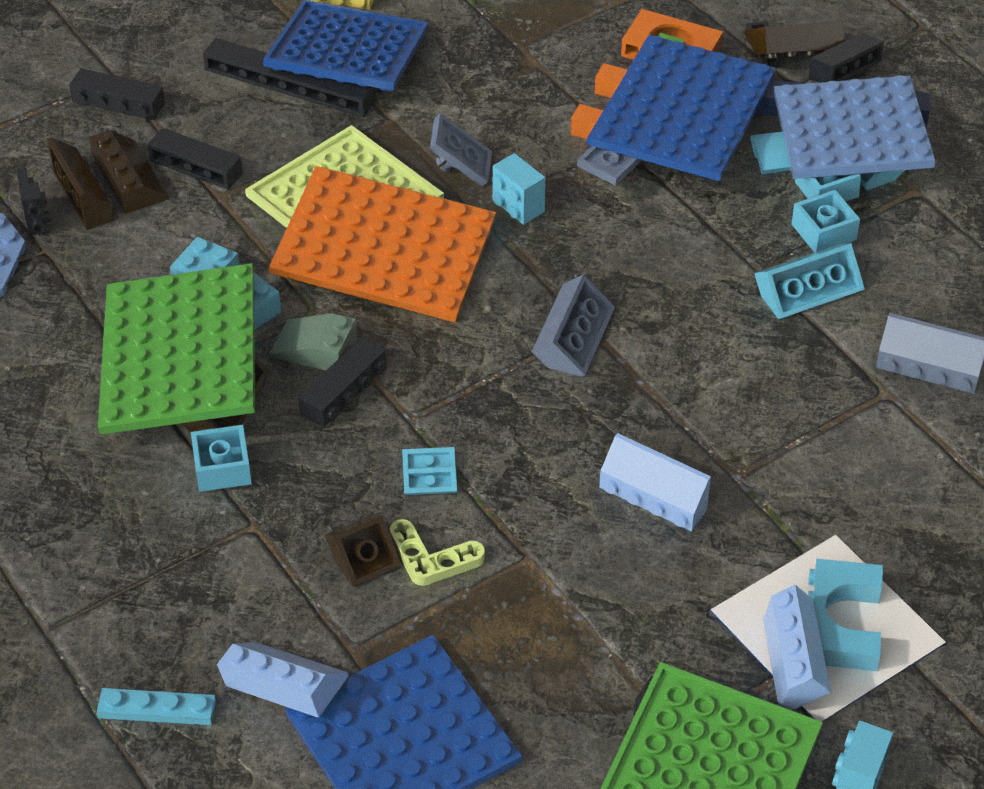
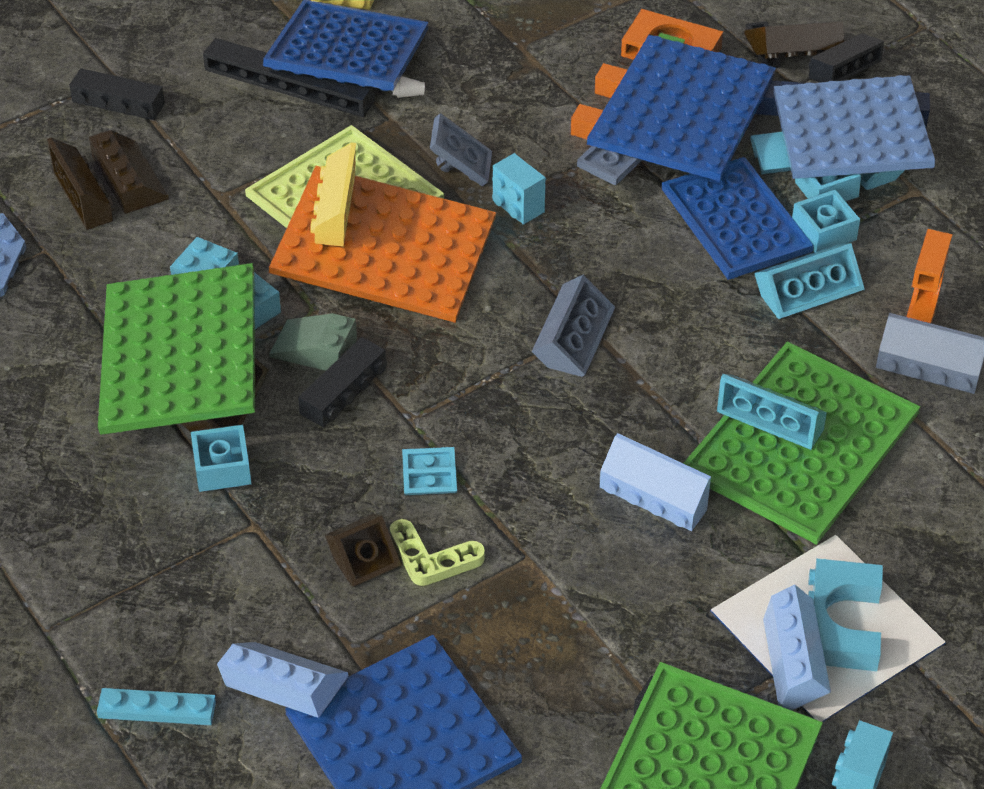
(33, 204): black plate -> none
(195, 158): black brick -> none
(335, 197): none -> light yellow slope
(408, 87): none -> white cone
(737, 219): none -> blue plate
(770, 411): none -> medium azure slope
(790, 482): none -> bright green plate
(929, 275): none -> orange arch

